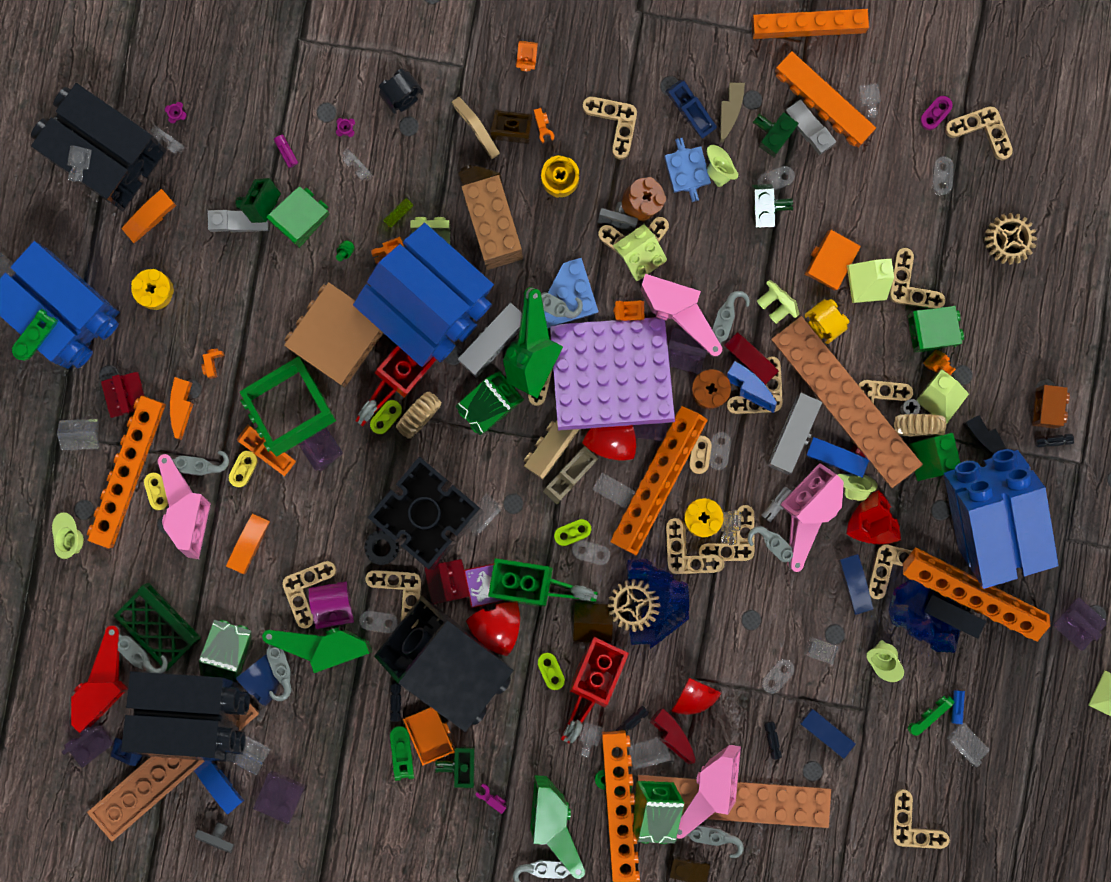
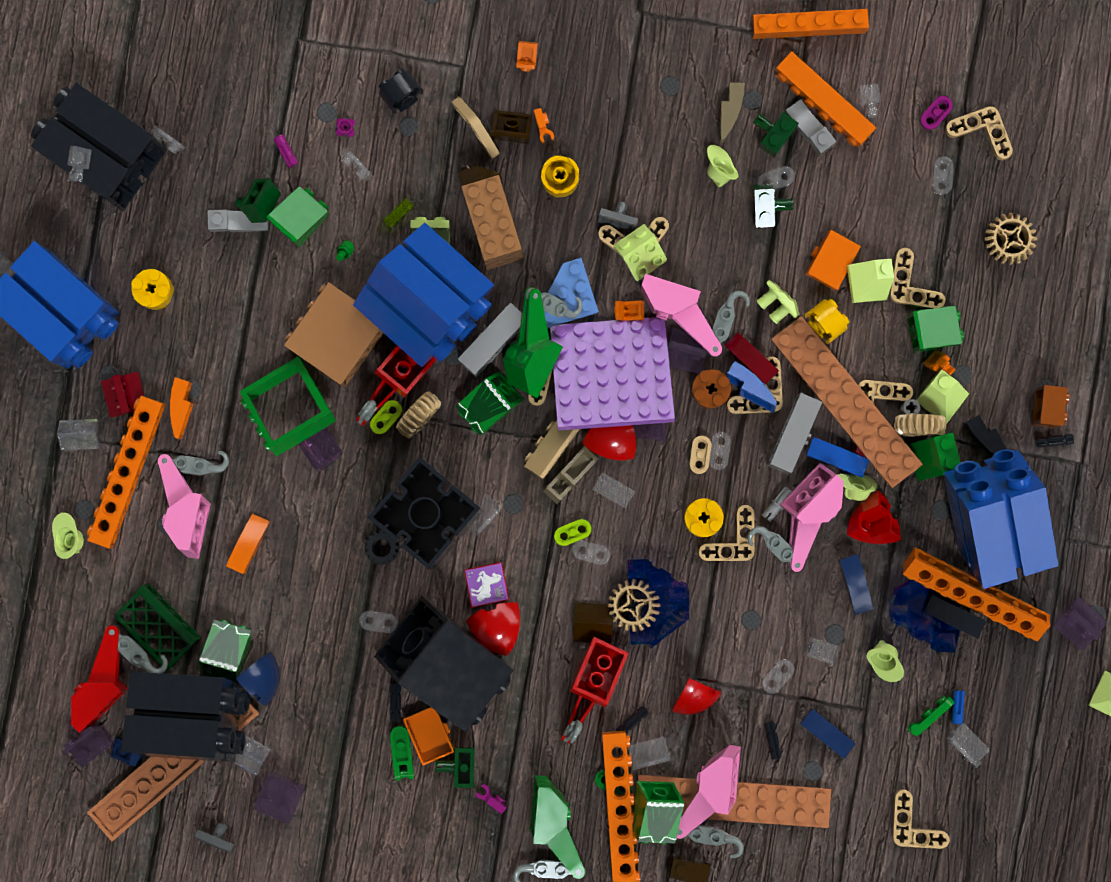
(33, 336): green plate -> none
(148, 216): orange slope -> none
(155, 492): light yellow plate -> none
(180, 113): magenta plate -> none
(209, 365): orange bracket -> none
(218, 786): blue slope -> none
(242, 468): light yellow plate -> none
(252, 441): orange slope -> none
(299, 590): tan beam -> none
(319, 650): green slope -> none
(331, 605): magenta brick -> none
(386, 249): orange plate -> none
(407, 590): tan beam -> none
(447, 582): dark red bracket -> none
(530, 584): green slope -> none
(551, 671): lime plate -> none
(590, 736): clear plate -> none
(622, 121): tan beam -> none
(643, 199): brick -> none
(666, 476): orange brick -> none
(673, 735): dark red slope -> none
(687, 169): medium blue plate -> none
(687, 560): tan beam -> none
(691, 108): dark blue slope -> none
(730, 525): clear plate -> none
(892, 559): tan beam -> none

